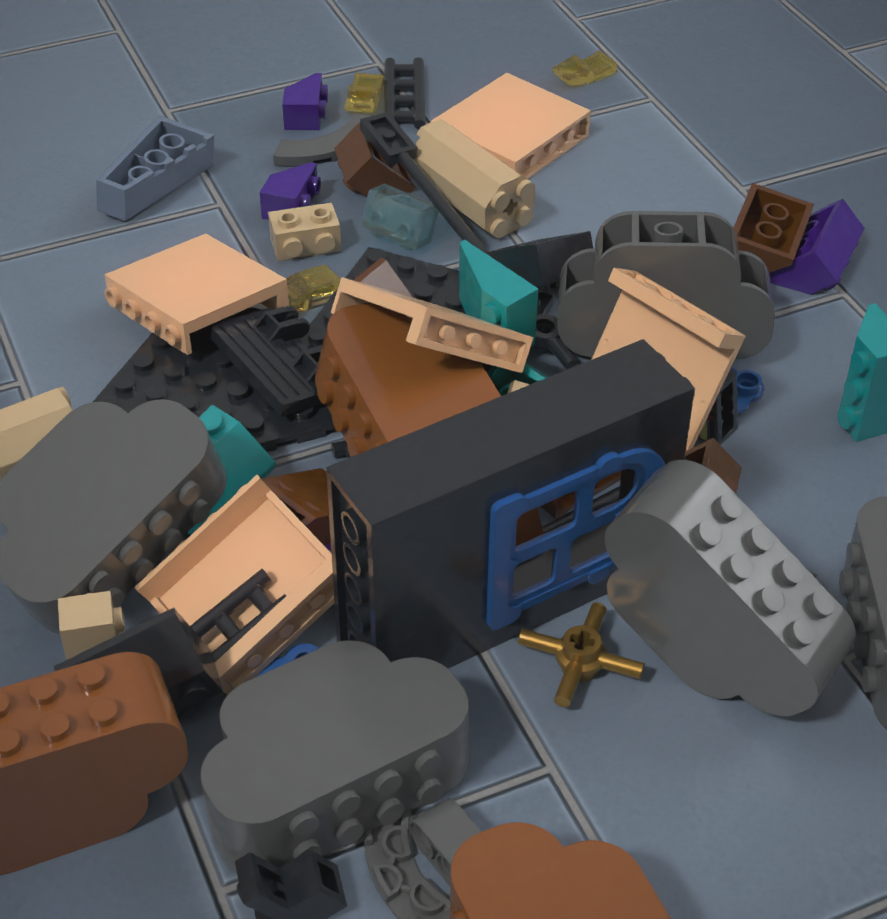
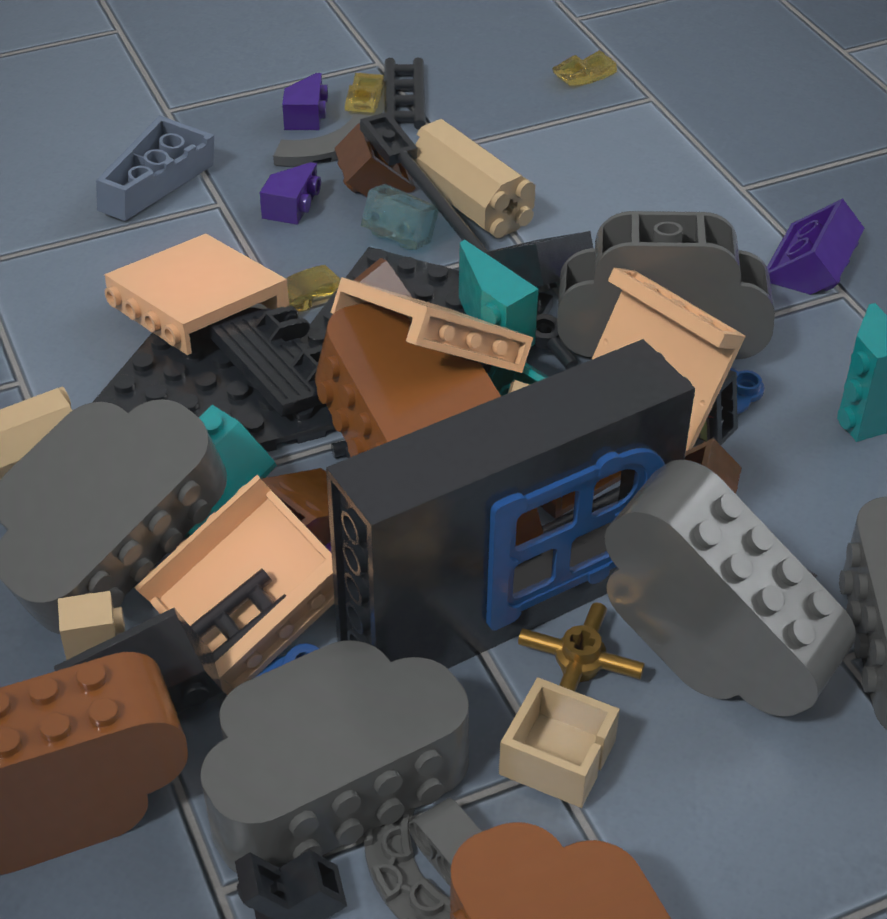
(304, 231): tan brick -> none
(520, 123): light nougat panel -> none
(558, 742): none -> tan piece
(772, 226): reddish brown slope -> none

